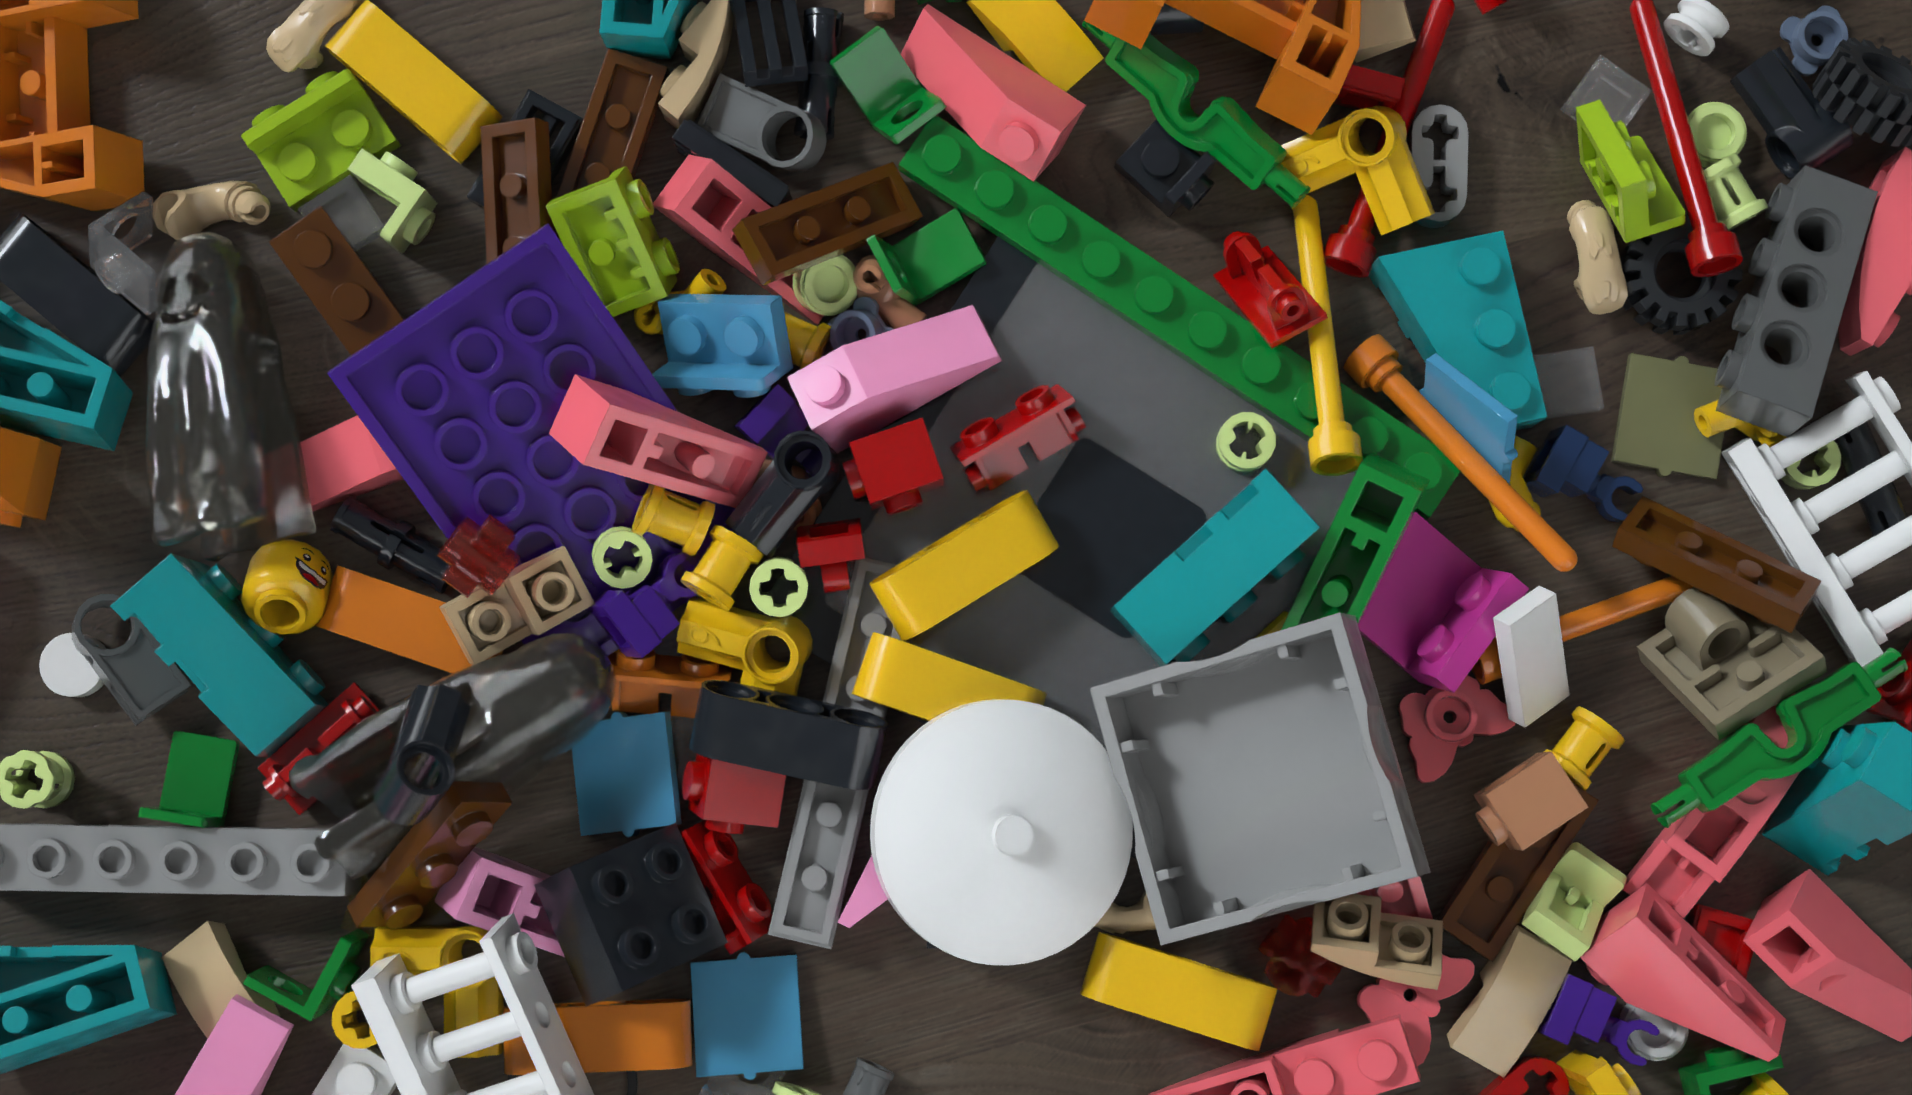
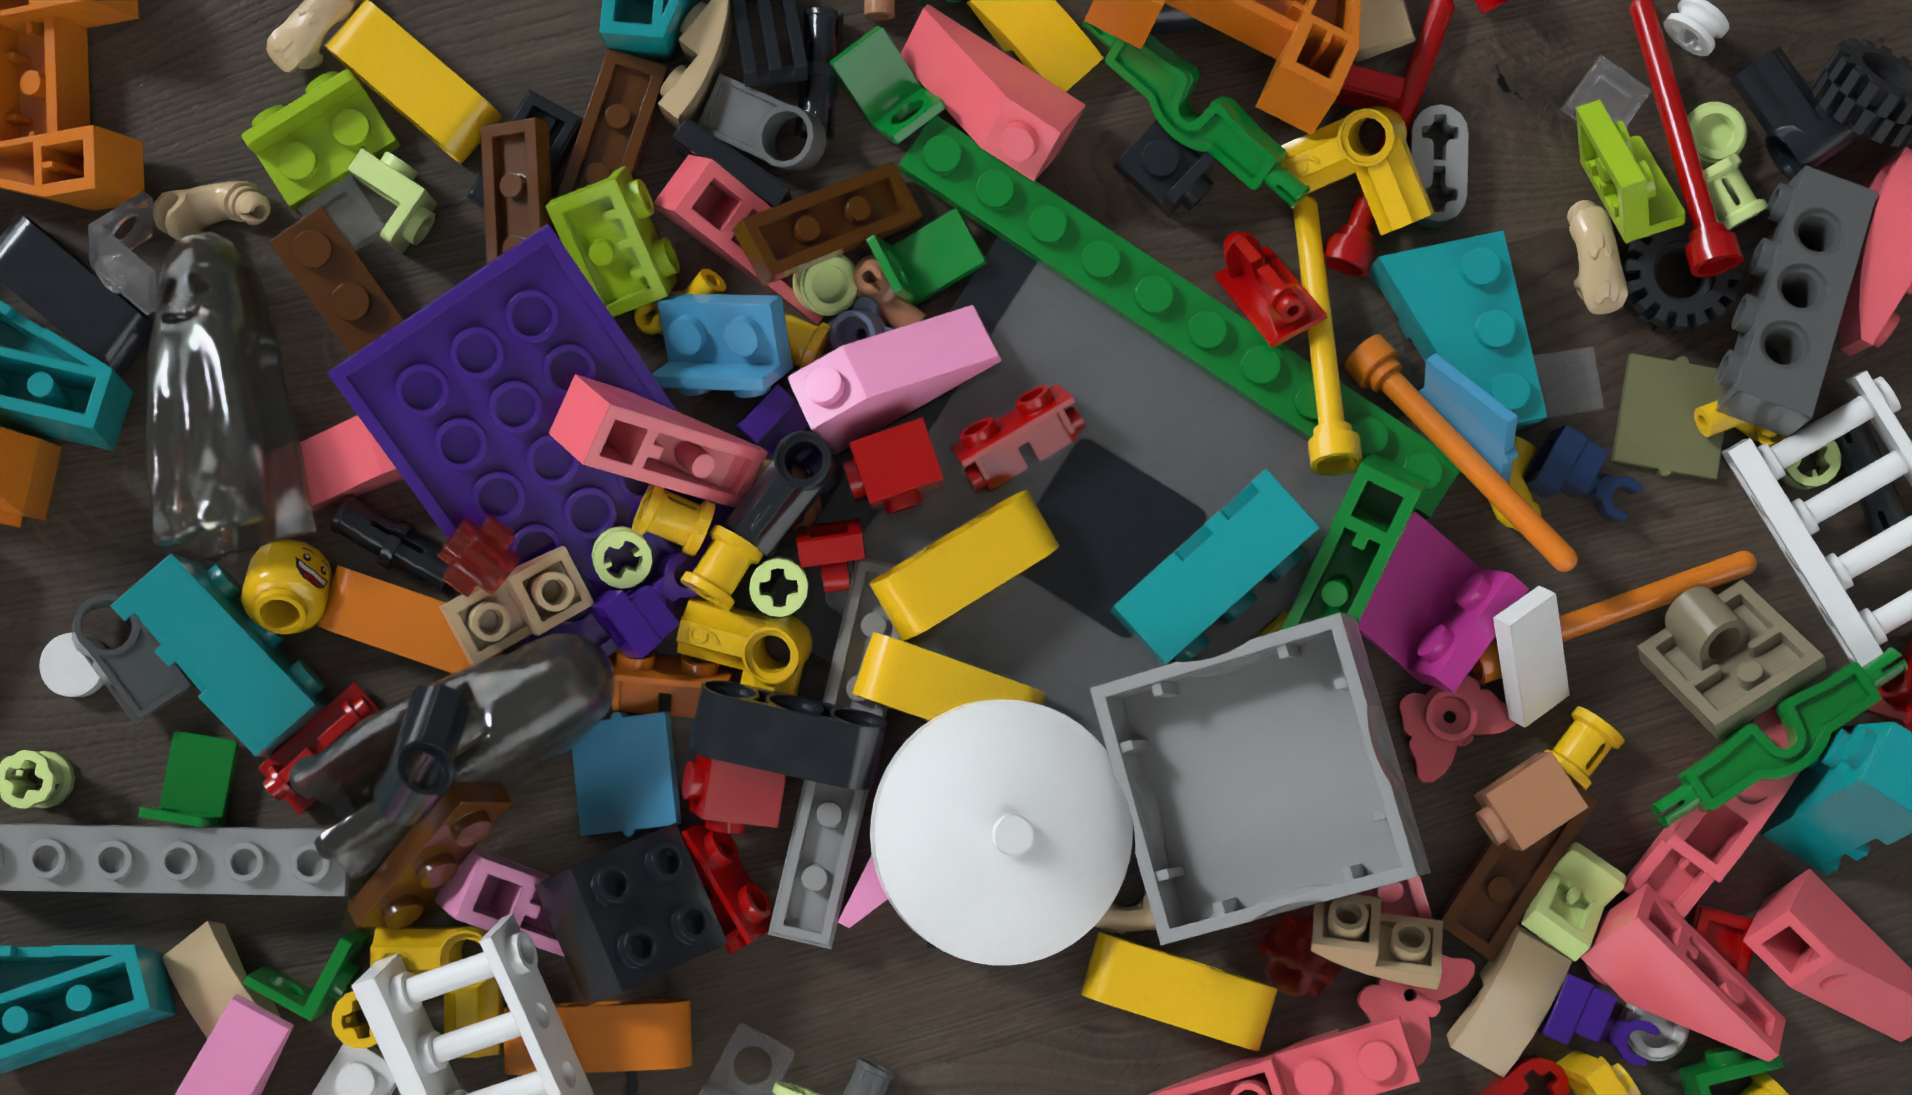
(747, 1016): dark azure piece -> none
(1264, 447): yellowish green bush -> none
(1716, 564): reddish brown plate -> none
(1823, 23): sand blue plate -> none

